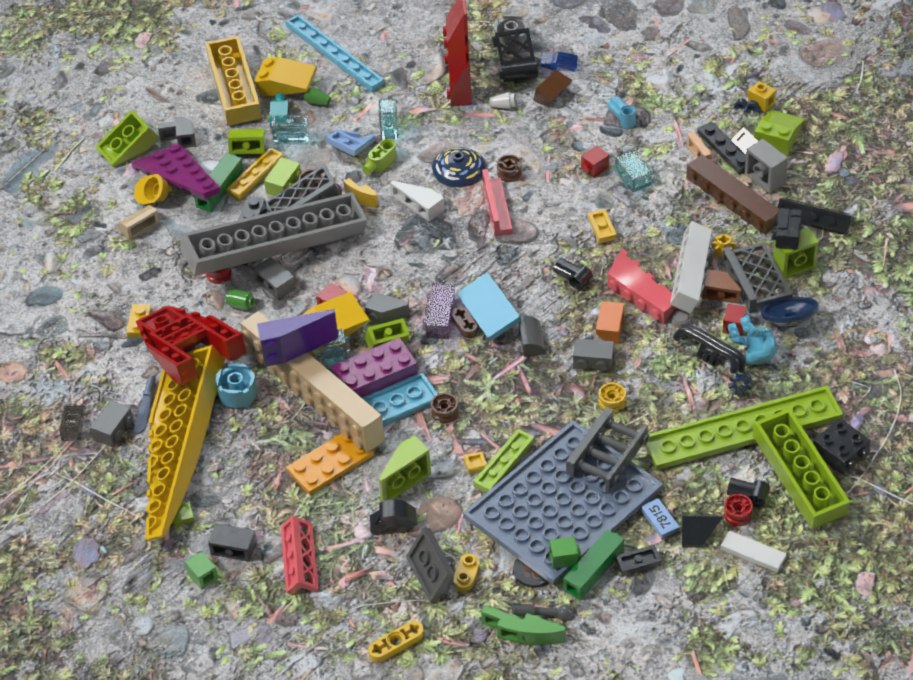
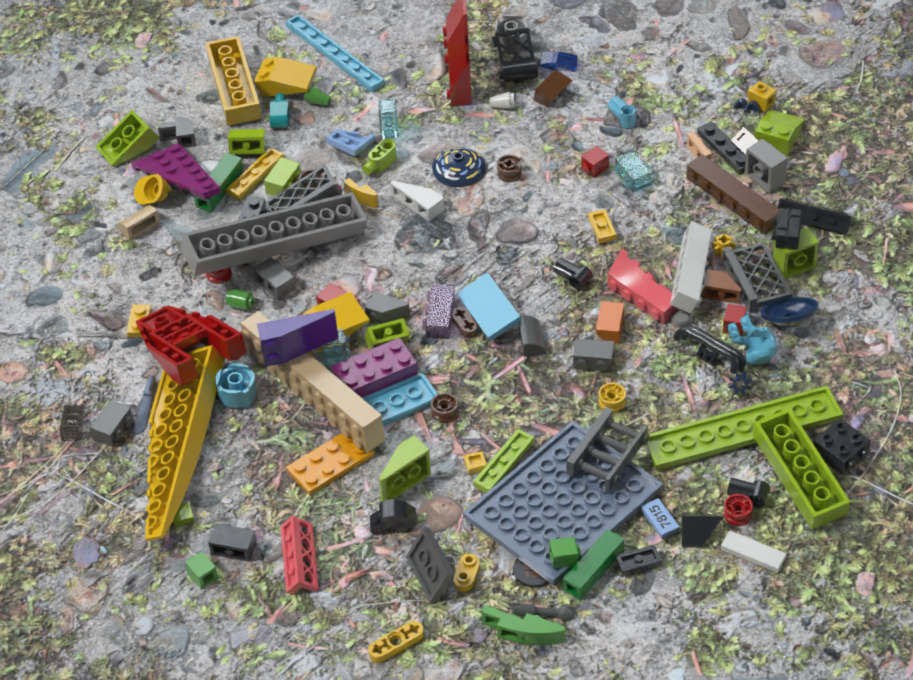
(290, 128): clear light blue brick -> none
(497, 205): coral fence -> none

